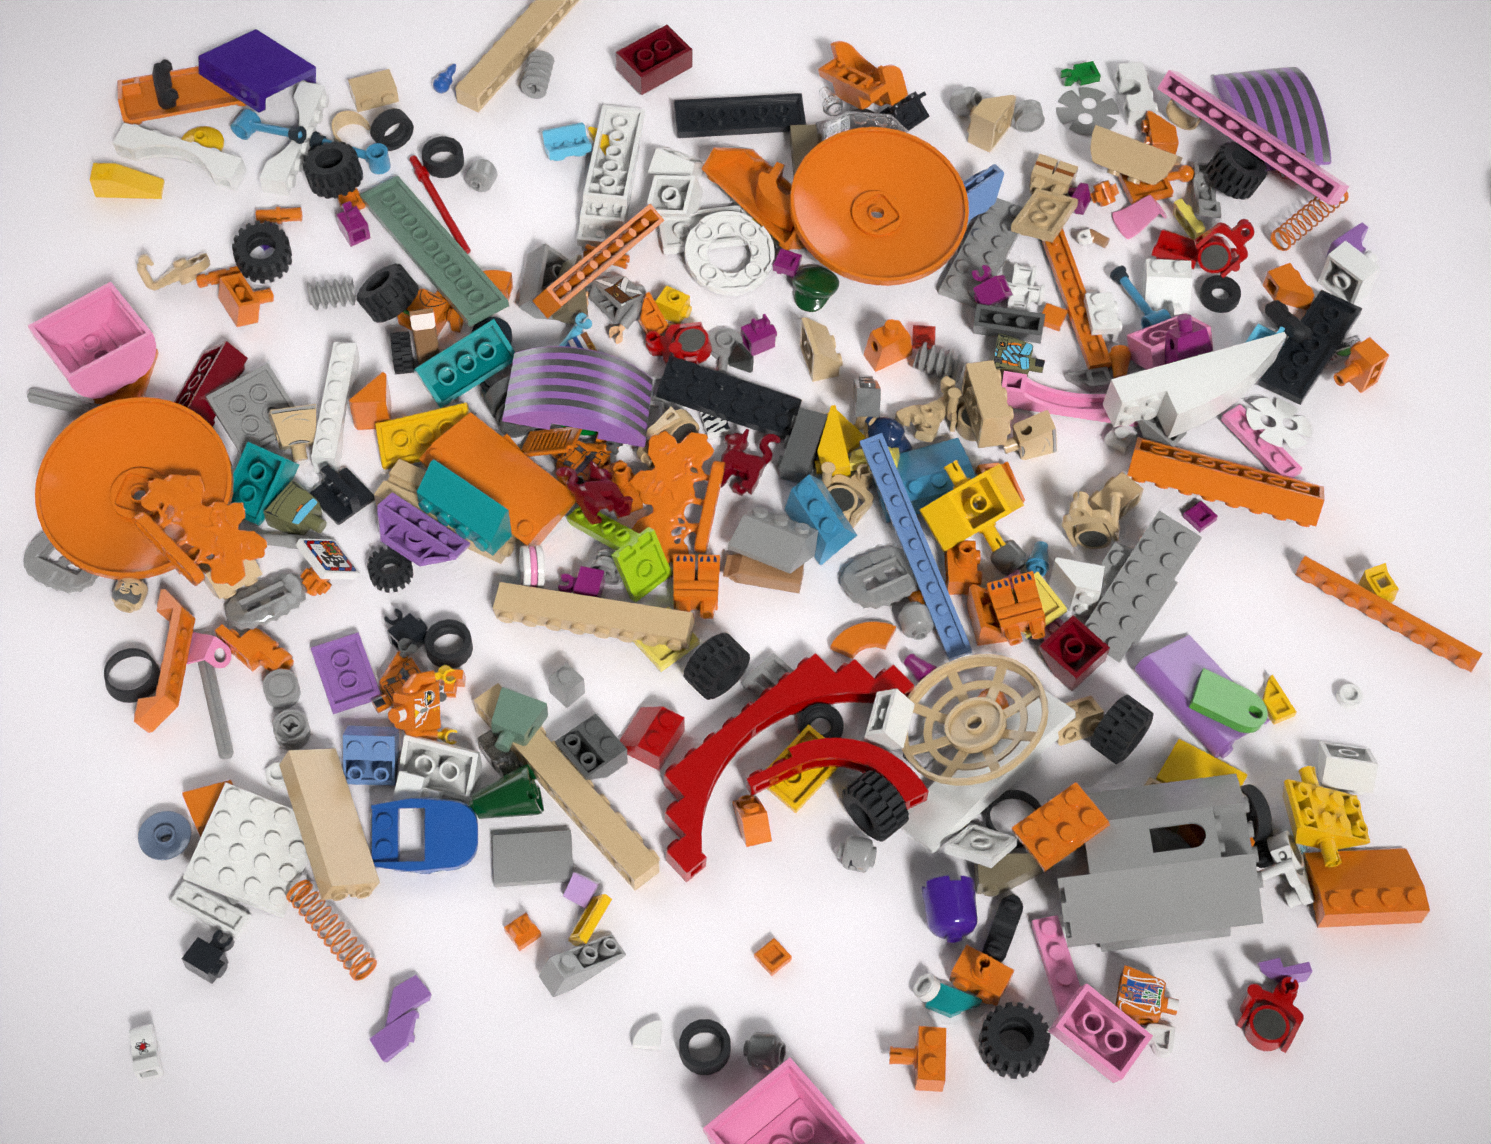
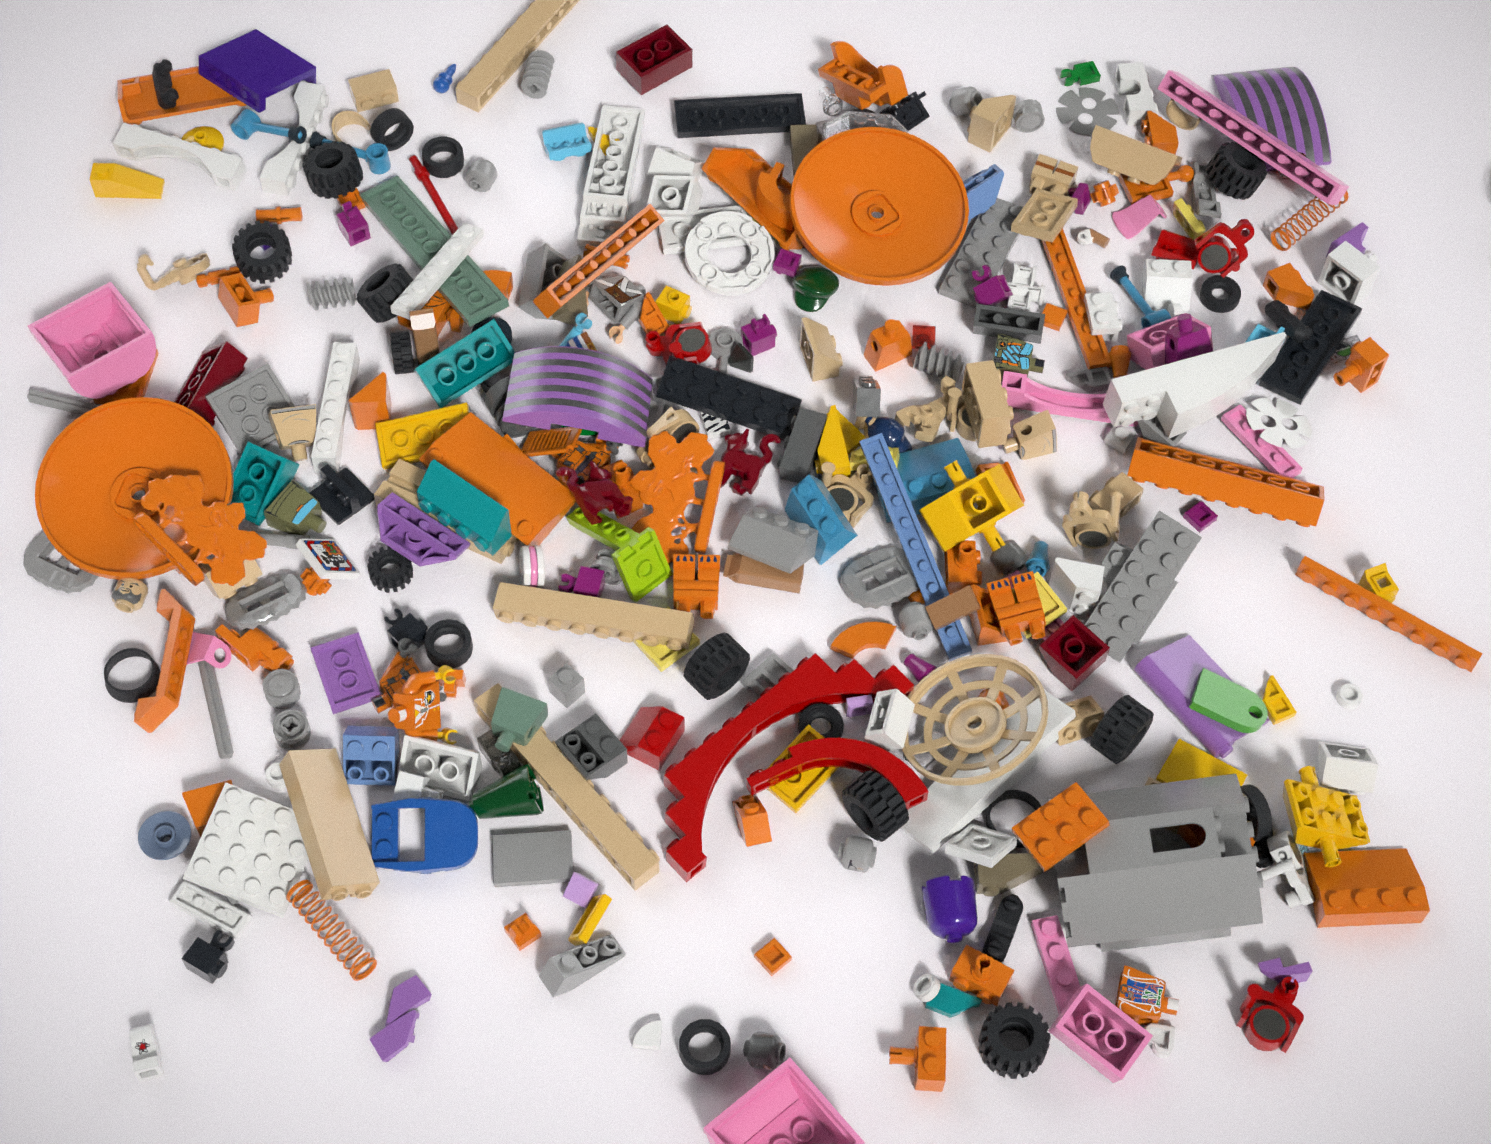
(437, 270): none -> white plate
(858, 706): none -> lavender tile
(953, 607): none -> medium nougat tile

